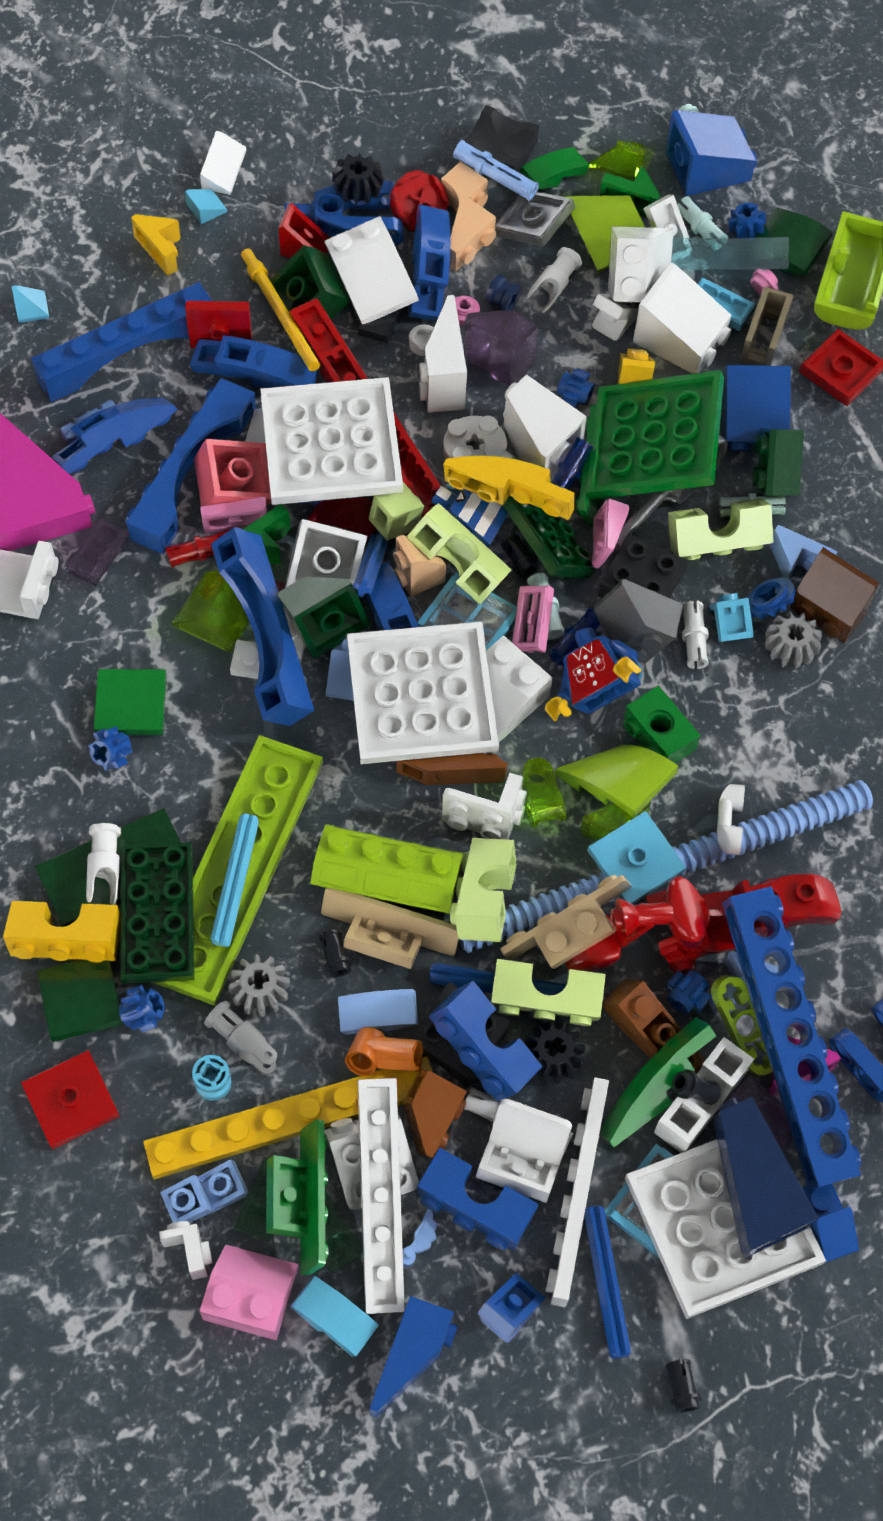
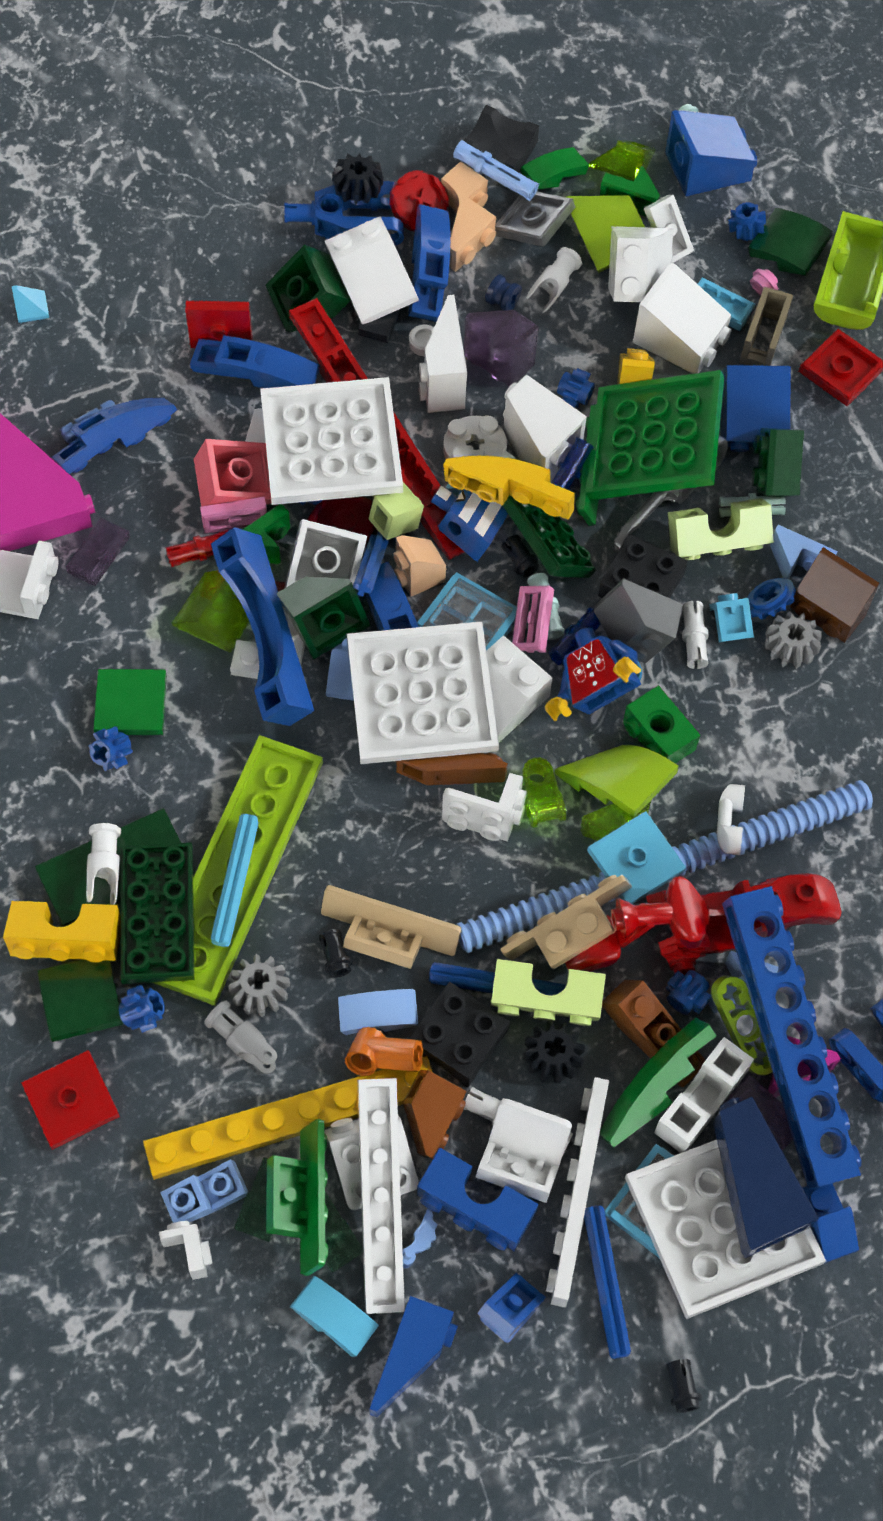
(75, 361): blue arch -> none
(158, 239): yellow slope -> none
(204, 204): medium azure slope -> none
(214, 1085): medium azure wheel -> none
(222, 164): white slope -> none
(222, 416): blue arch -> none
(248, 1292): bright pink slope -> none
(259, 275): yellow bar -> none
(297, 231): red slope -> none
(386, 868): lime container -> none
(446, 537): yellowish green arch -> none
(462, 1022): blue arch -> none
(466, 302): bright pink plate -> none
(479, 908): yellowish green arch -> none
(606, 529): bright pink slope -> none
(613, 316): white slope -> none
(689, 1085): black pin -> none
(700, 222): light aqua pin -> none
(730, 253): clear light blue slope -> none

